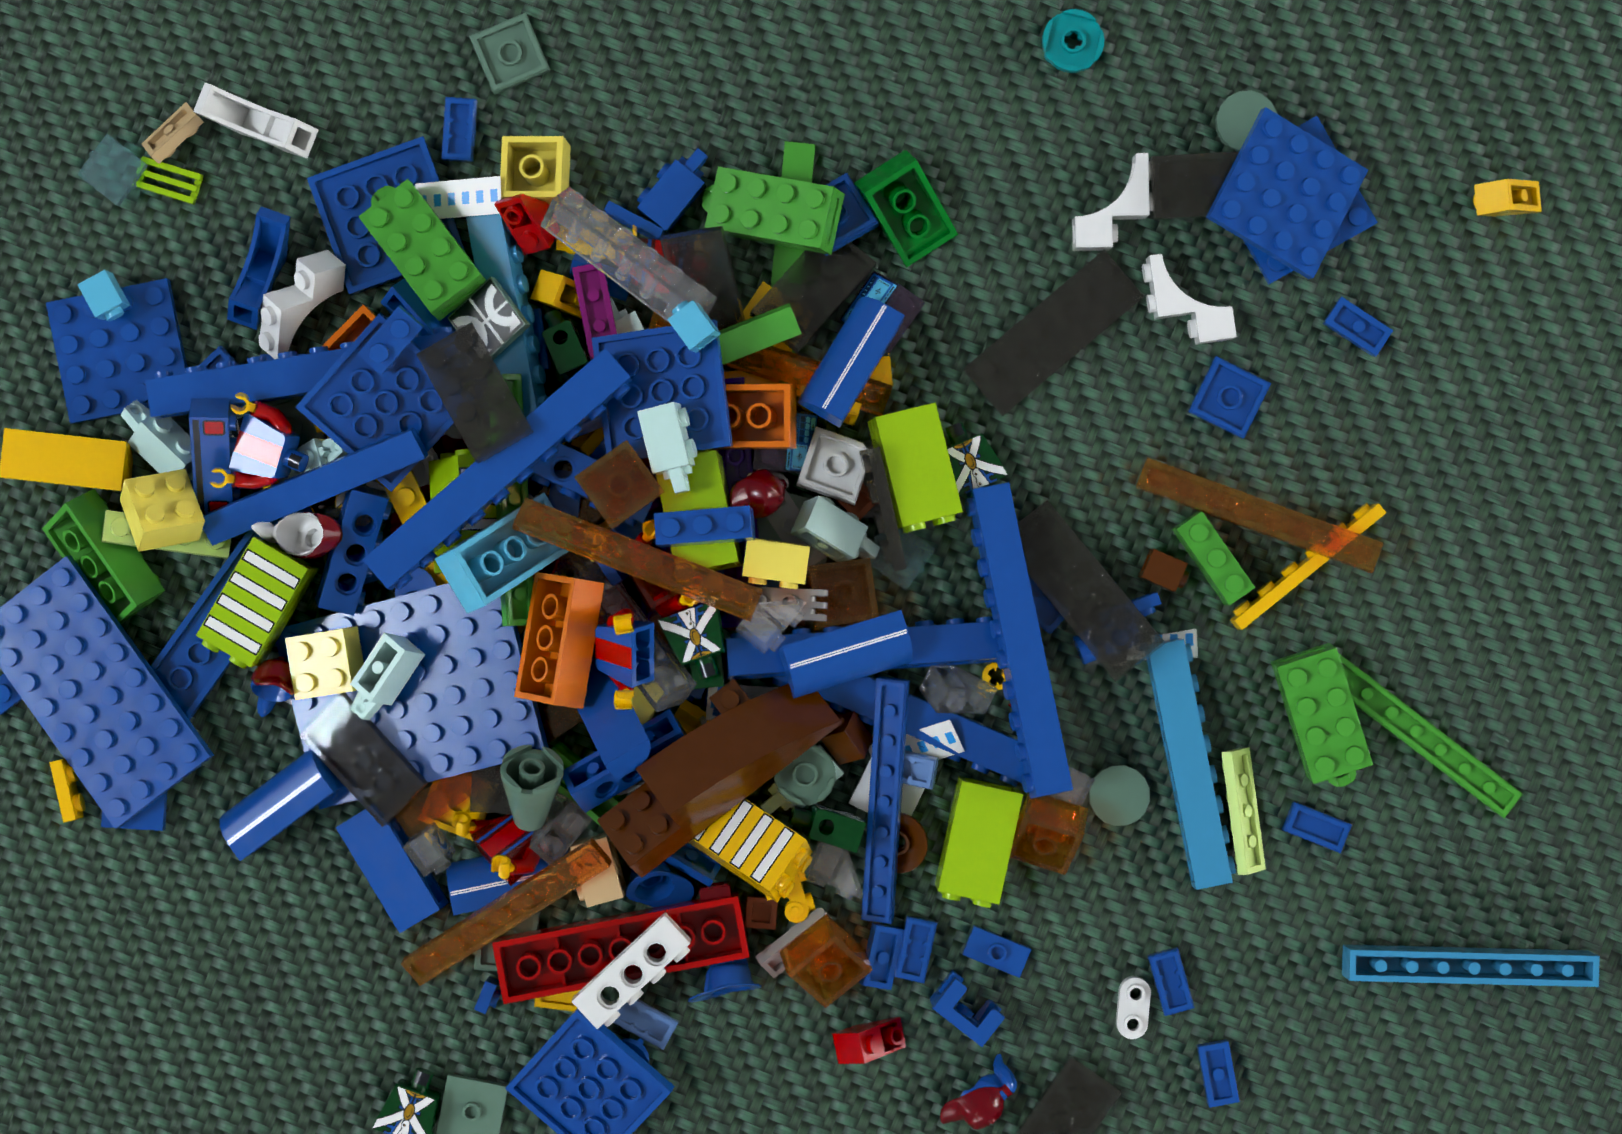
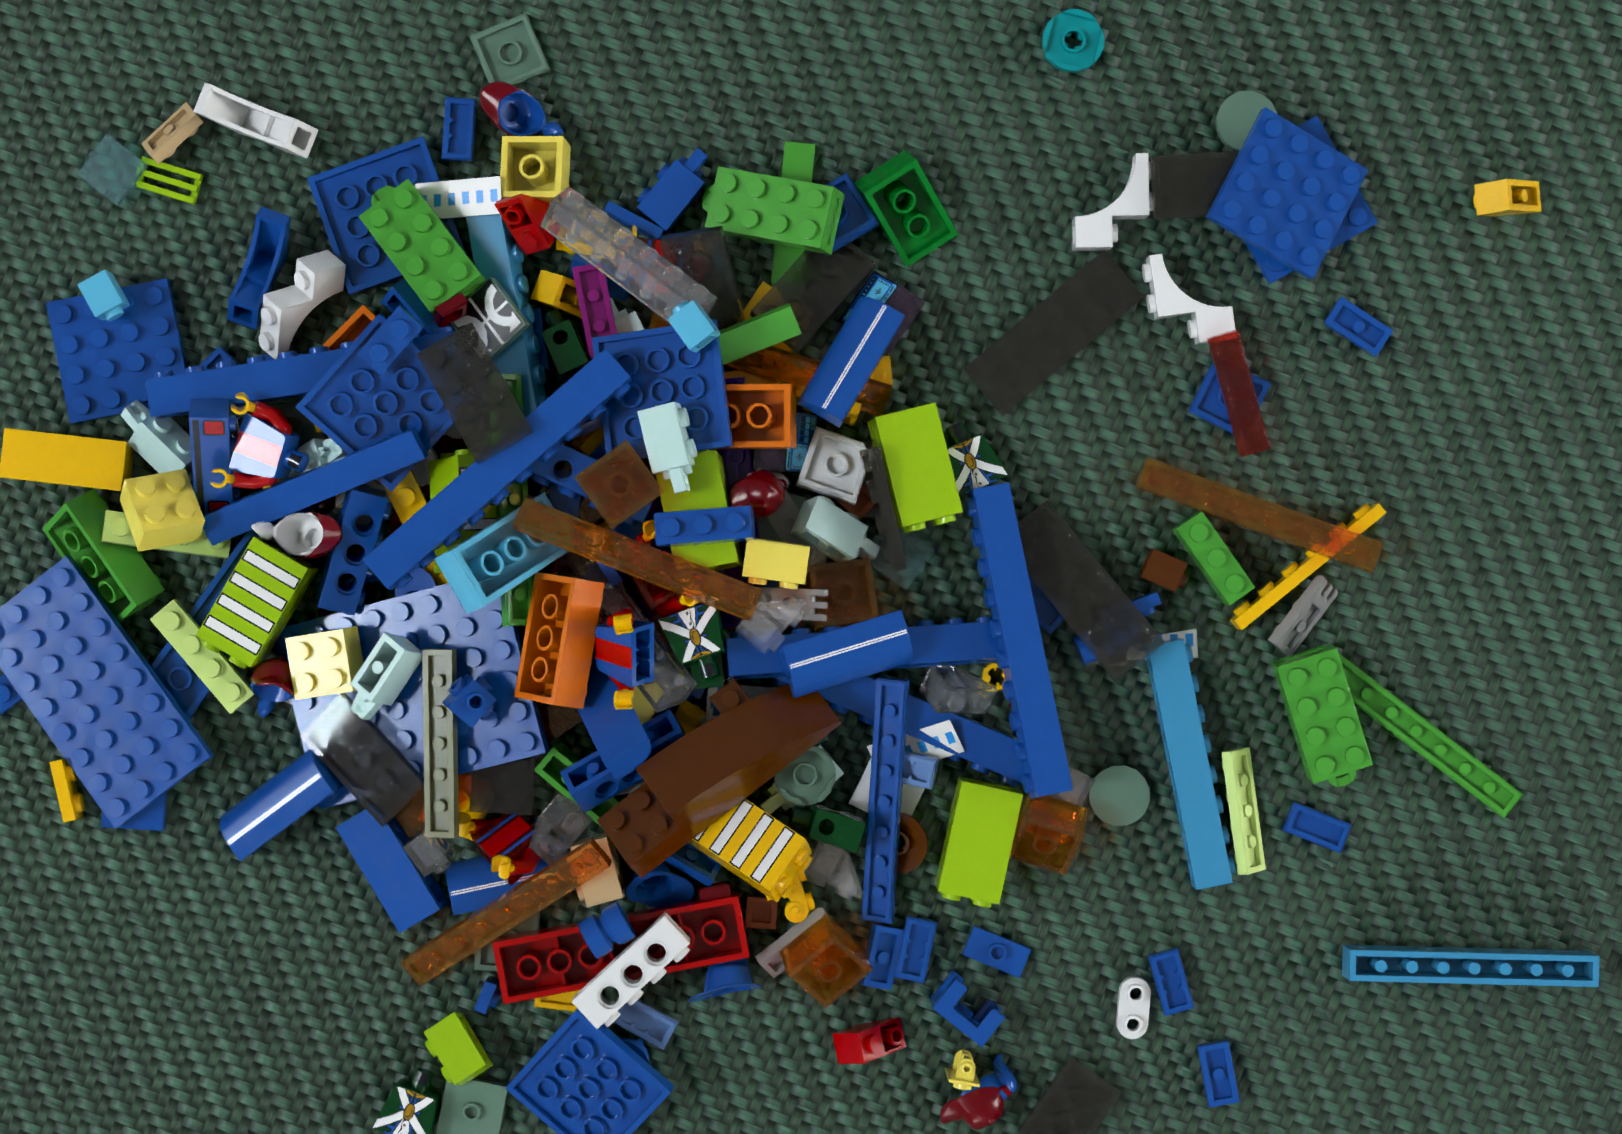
(209, 666): none -> yellowish green plate
(440, 744): none -> olive plate
(450, 310): none -> dark red tile
(457, 1049): none -> lime brick
(469, 709): none -> blue brick
(516, 111): none -> blue hair
(531, 784): sand green cone -> none
(604, 931): none -> blue wheel
(849, 740): reddish brown brick -> none
(963, 1071): none -> light yellow hinge
(1238, 393): none -> clear red tile
(1303, 615): none -> light grey hinge

